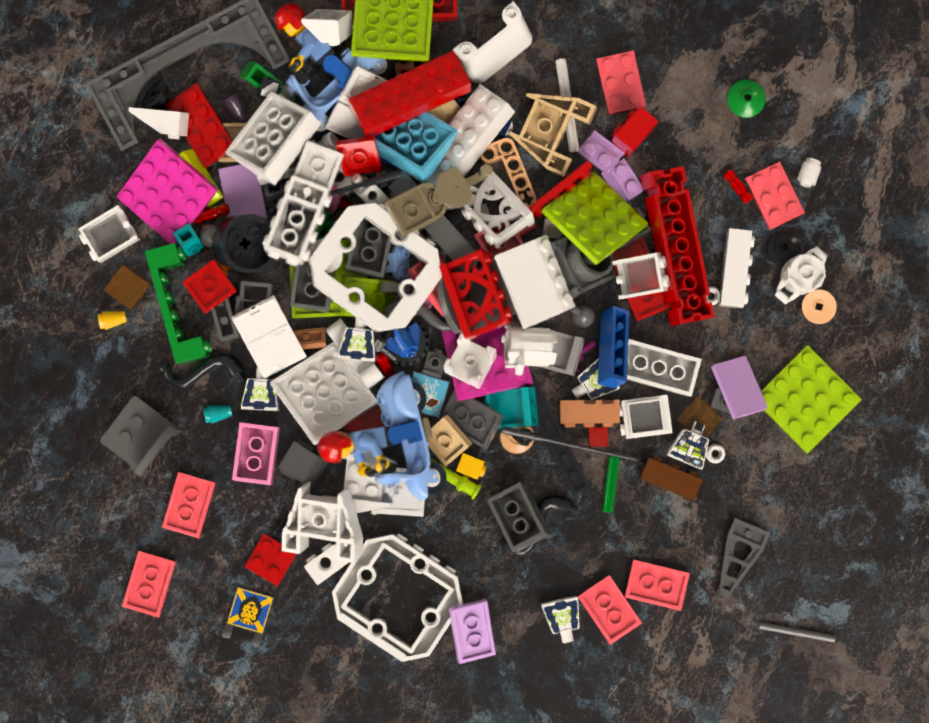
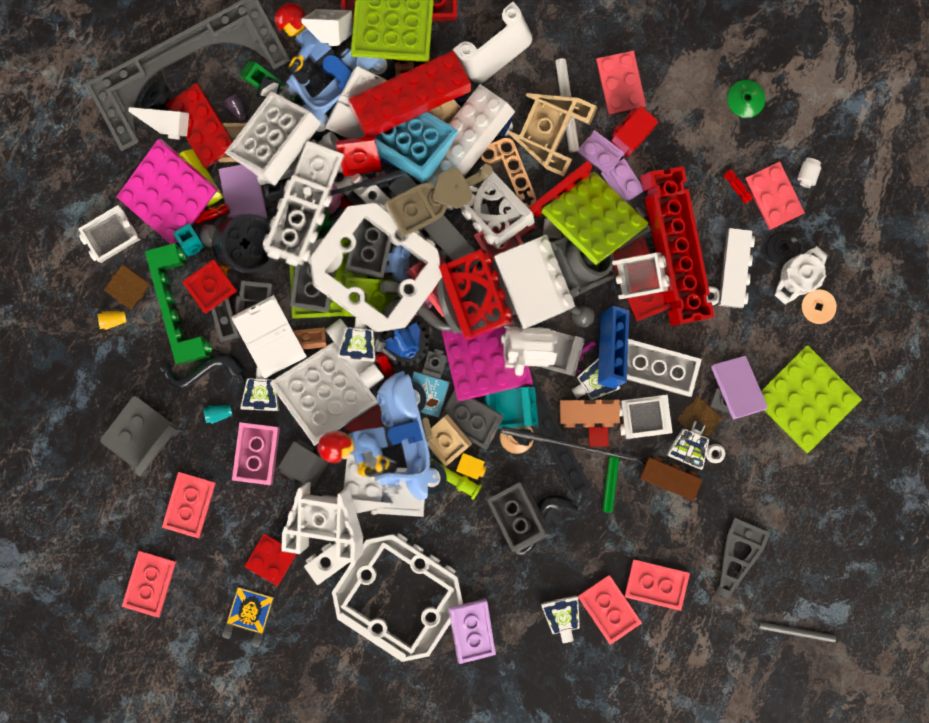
(470, 362): white panel -> none

